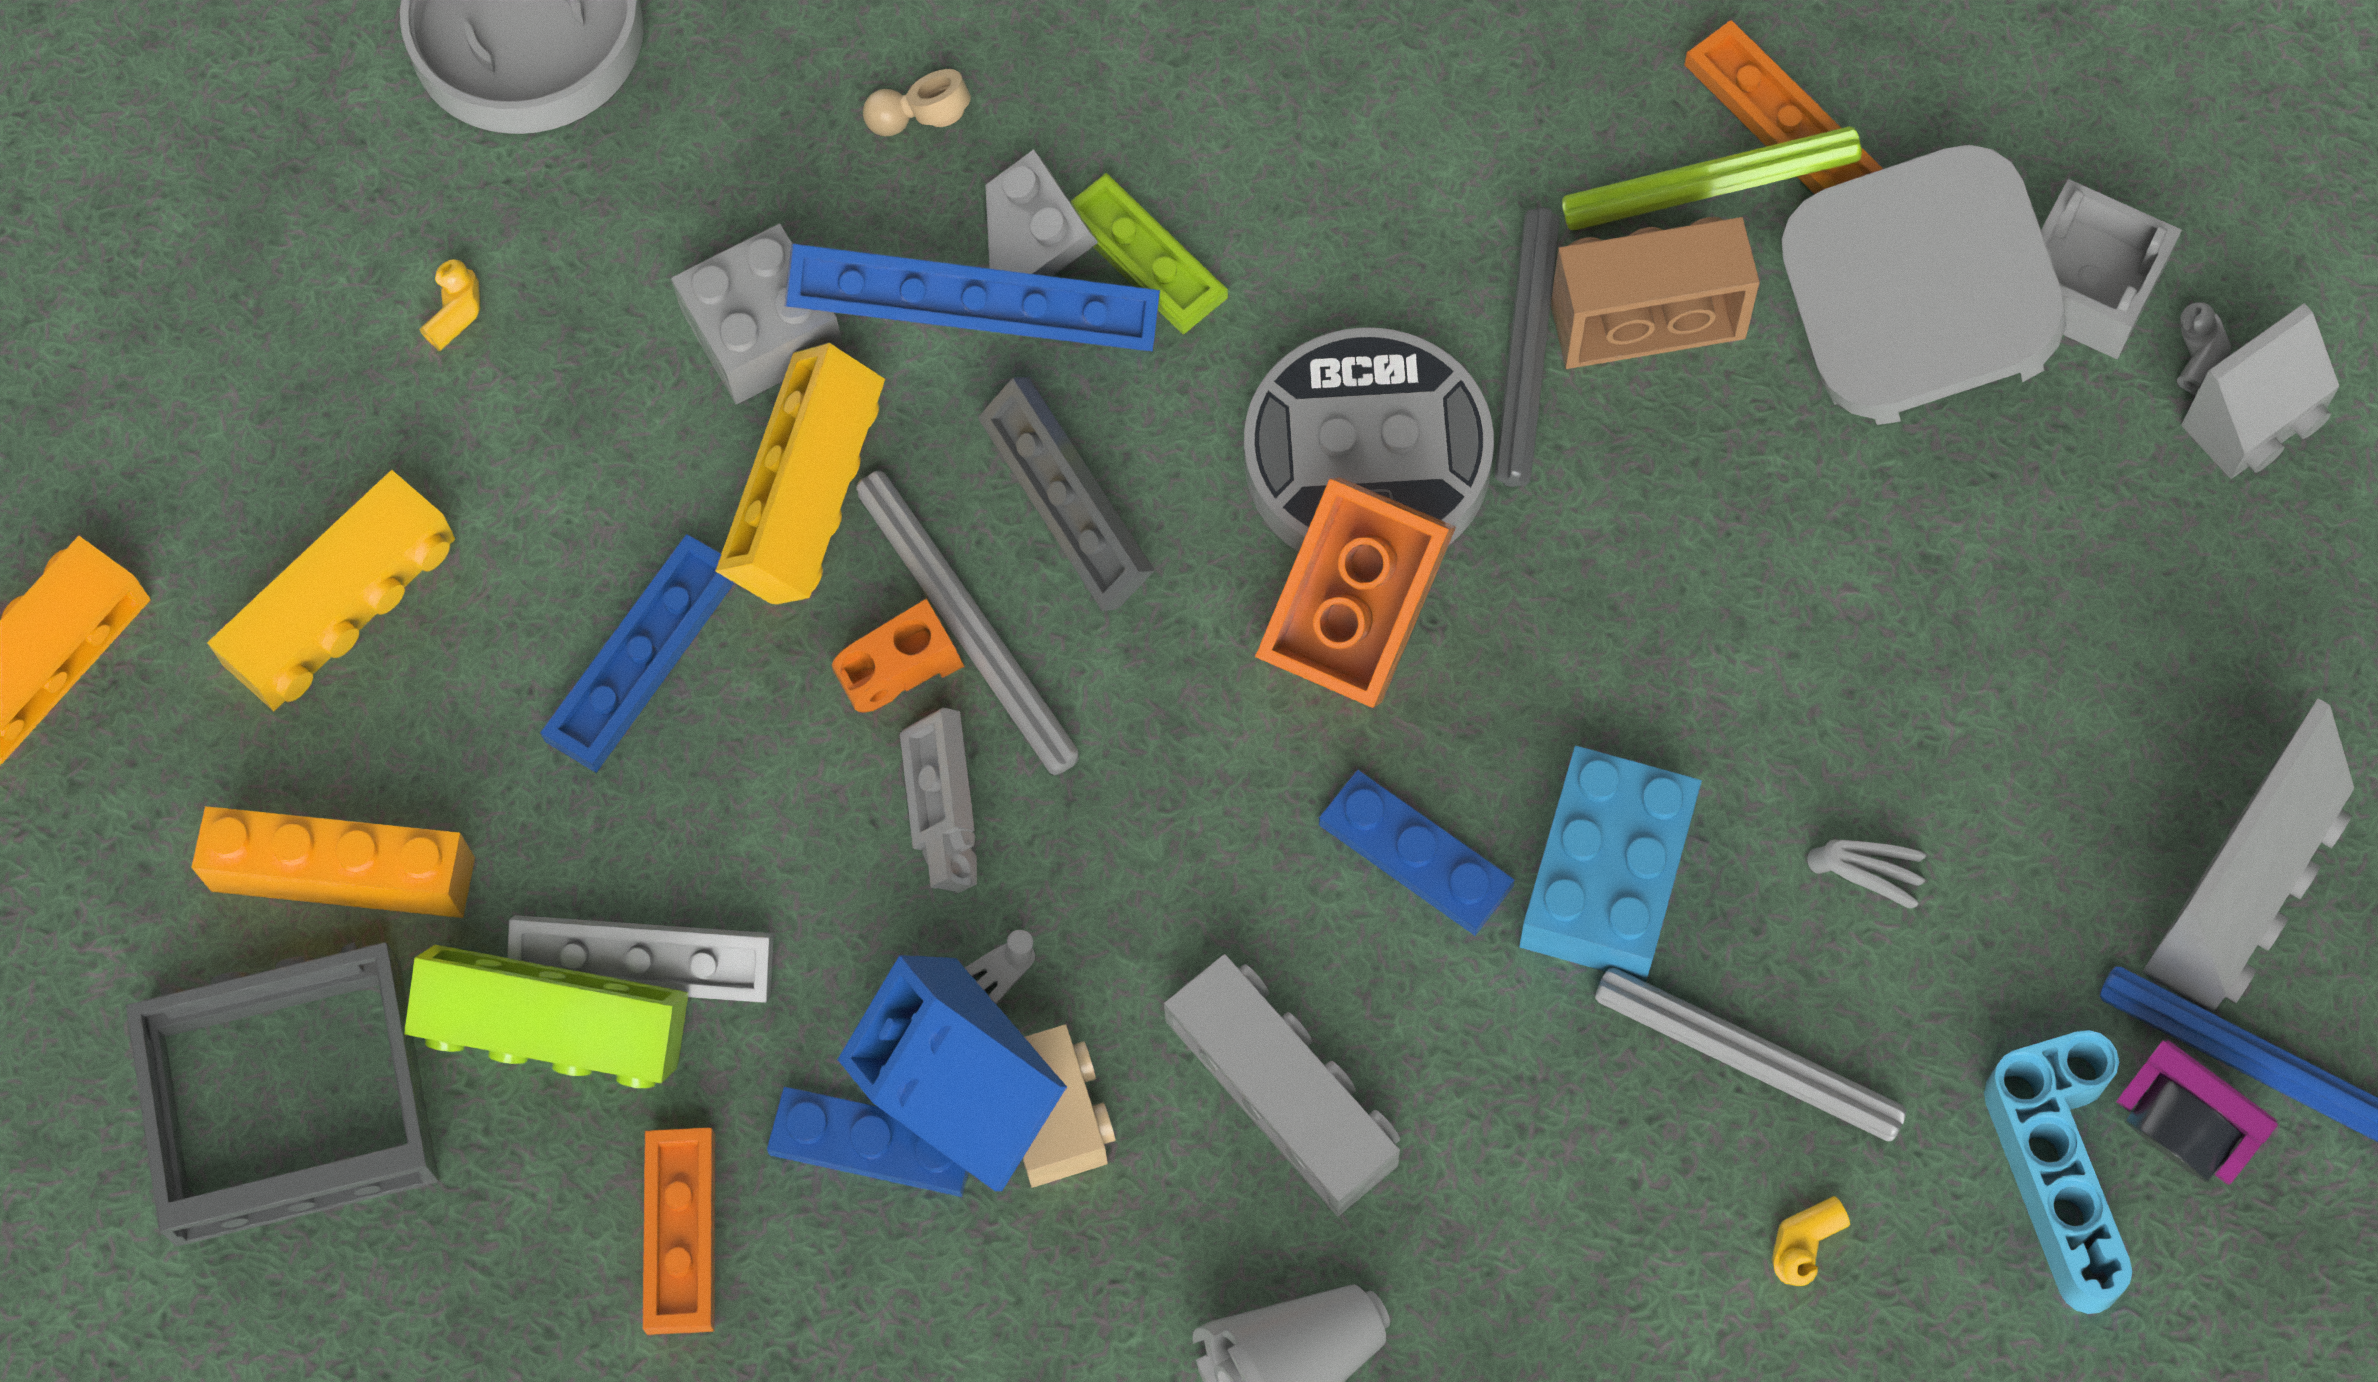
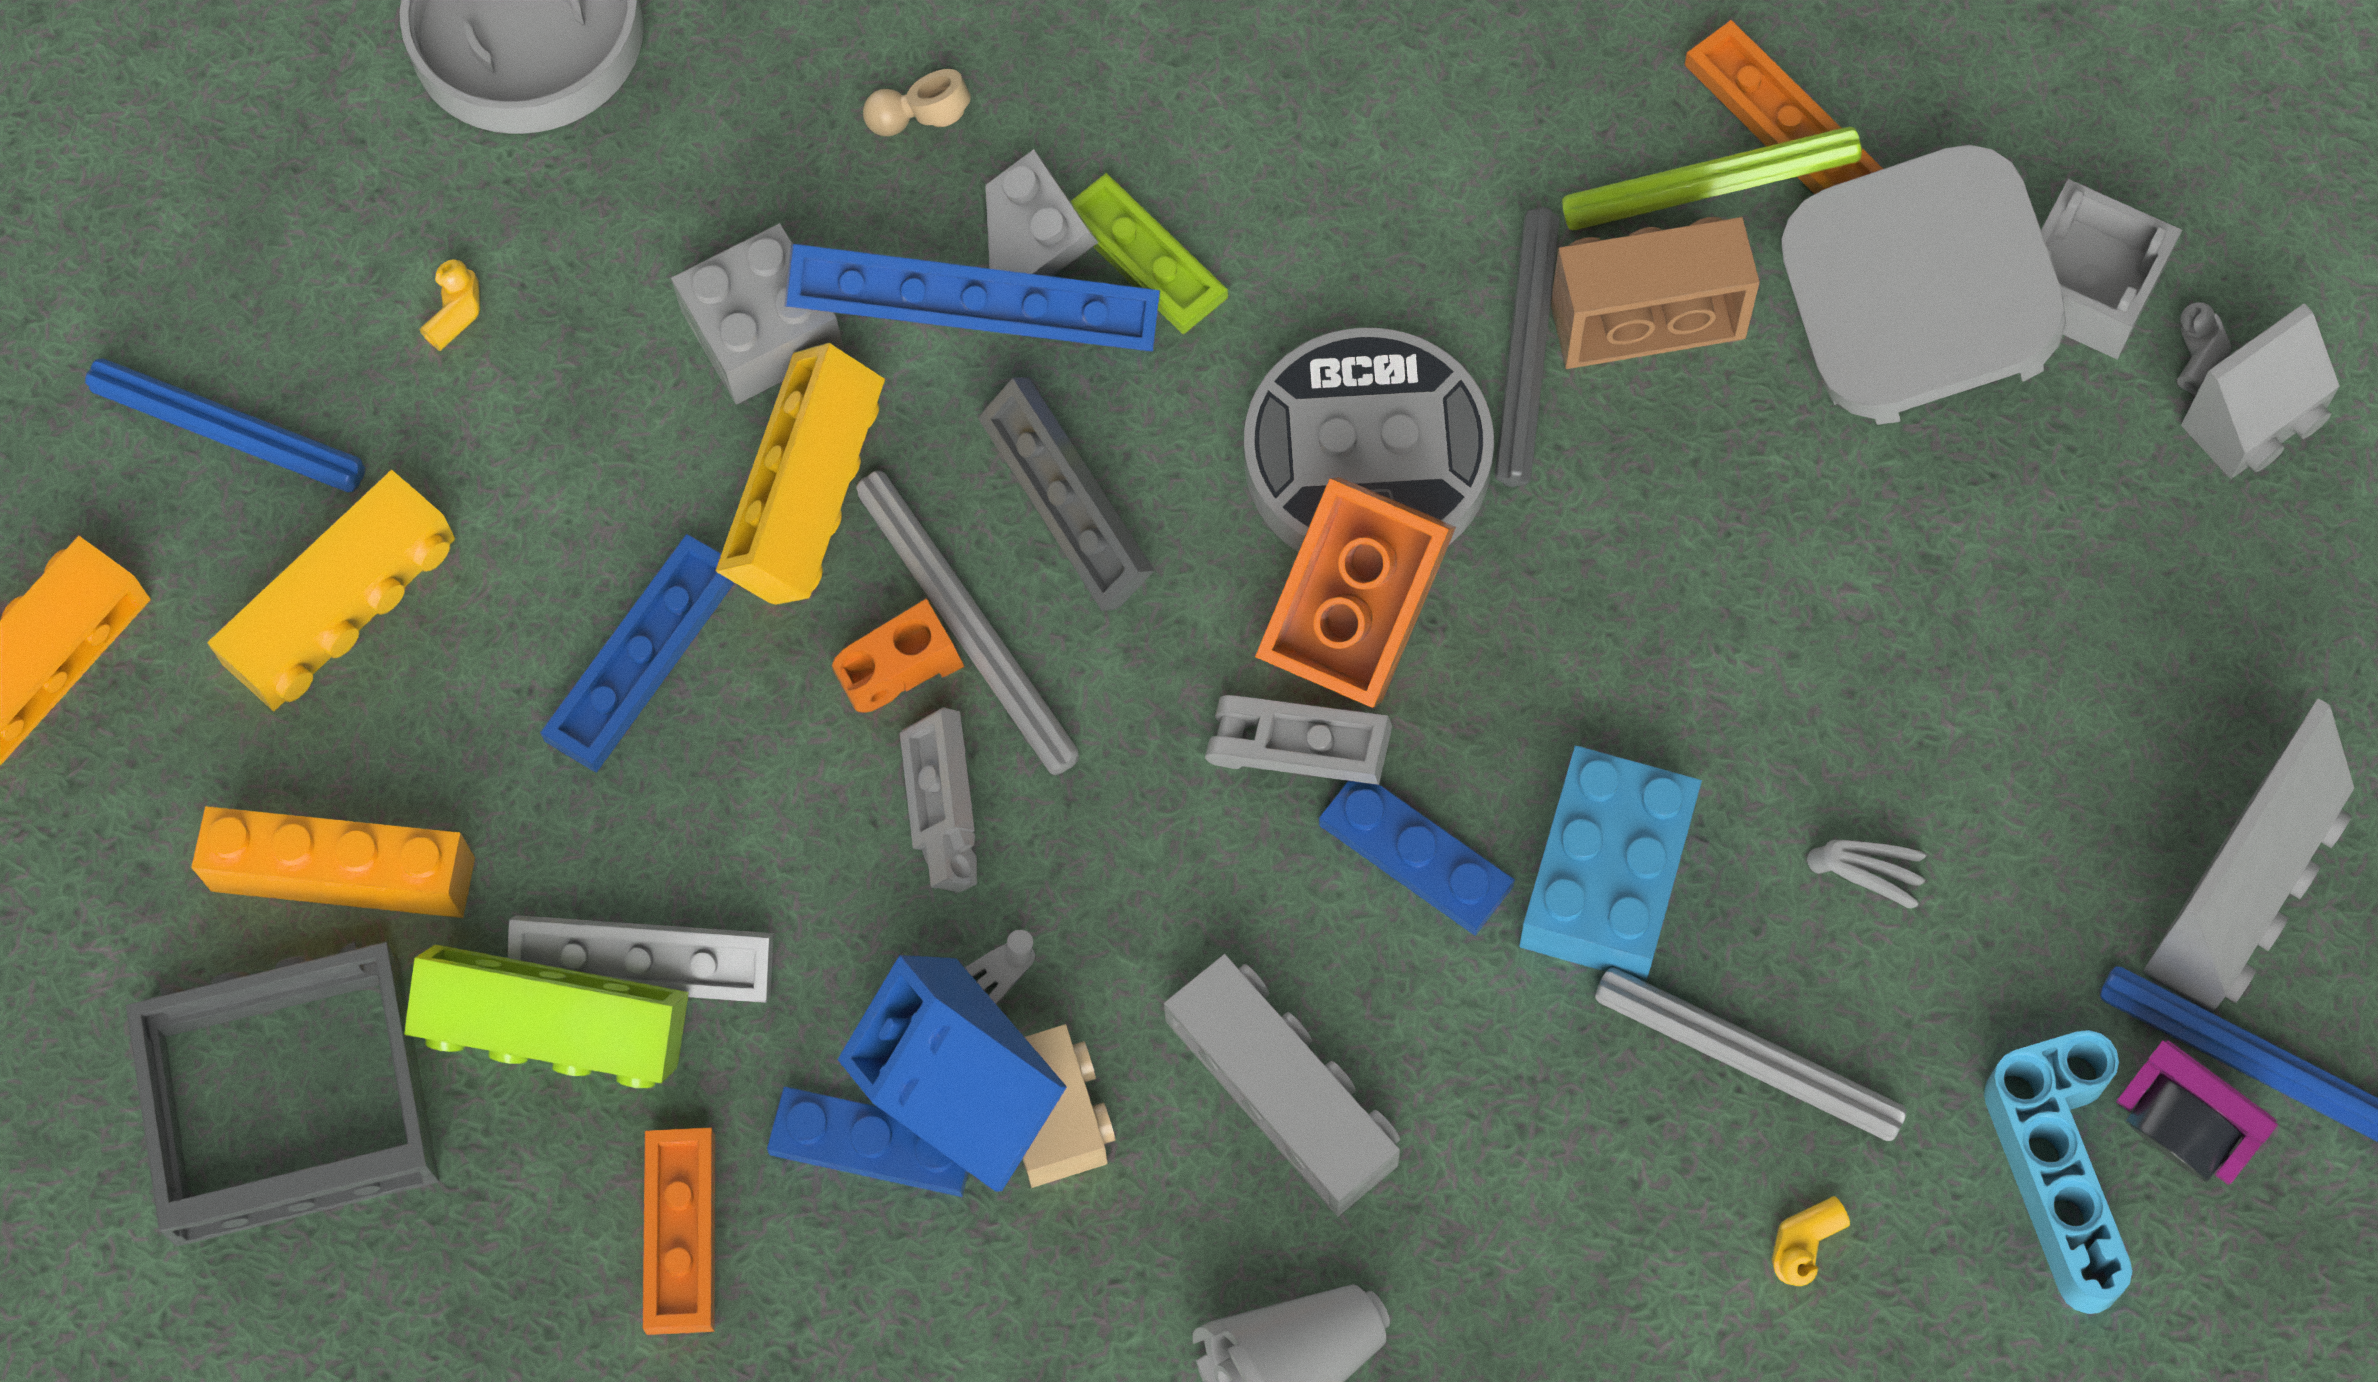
(225, 425): none -> blue axle
(1300, 739): none -> light grey plate

